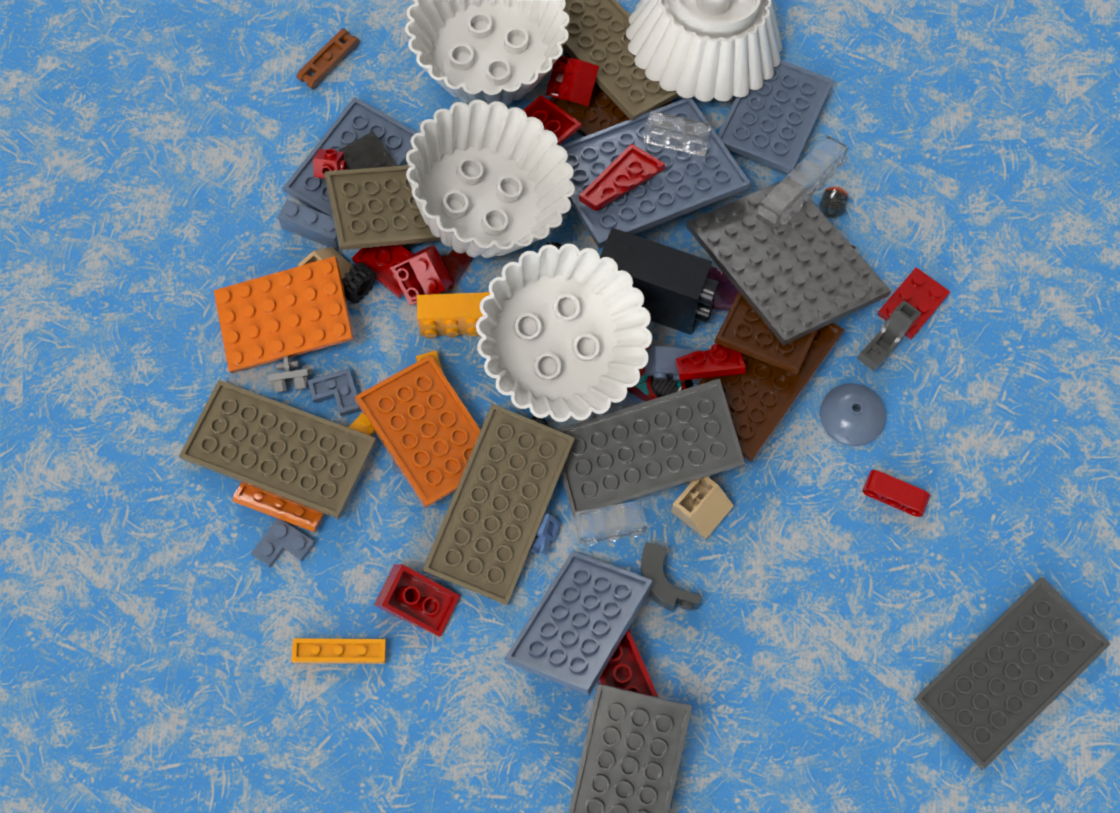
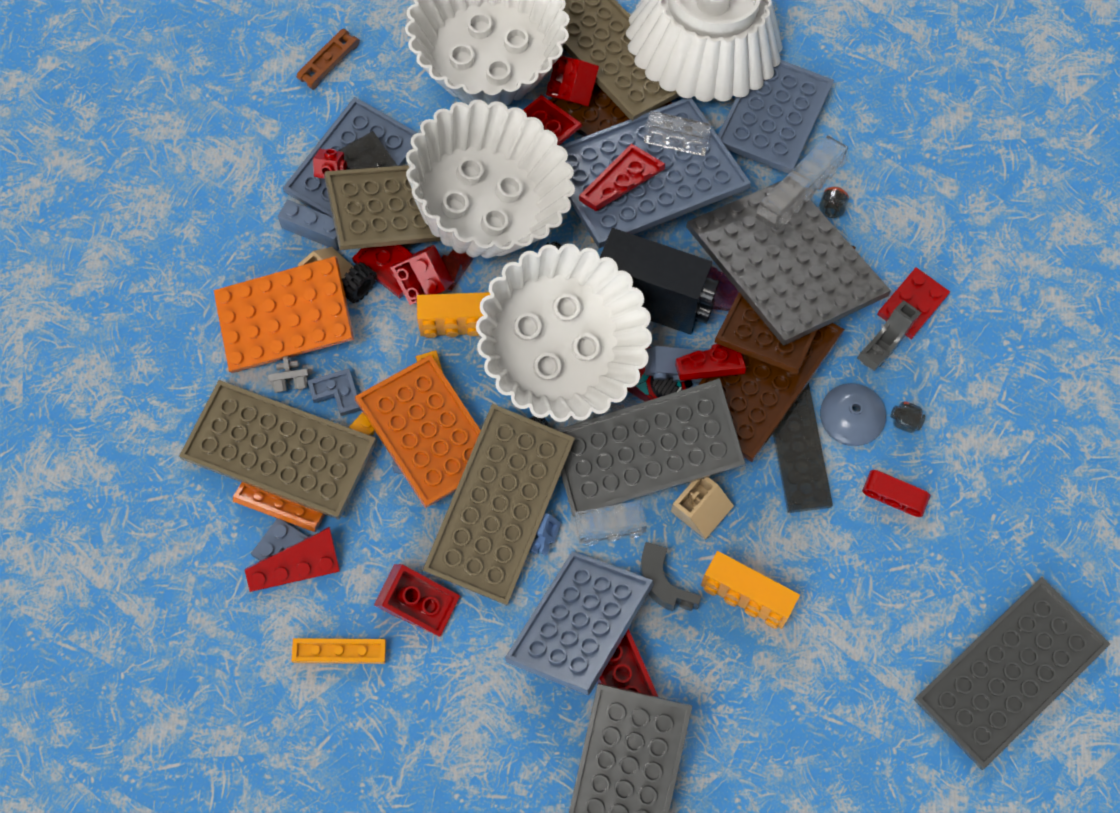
(302, 561): none -> red wing
(749, 590): none -> light orange brick
(802, 458): none -> clear smoke plate
(907, 417): none -> clear smoke head

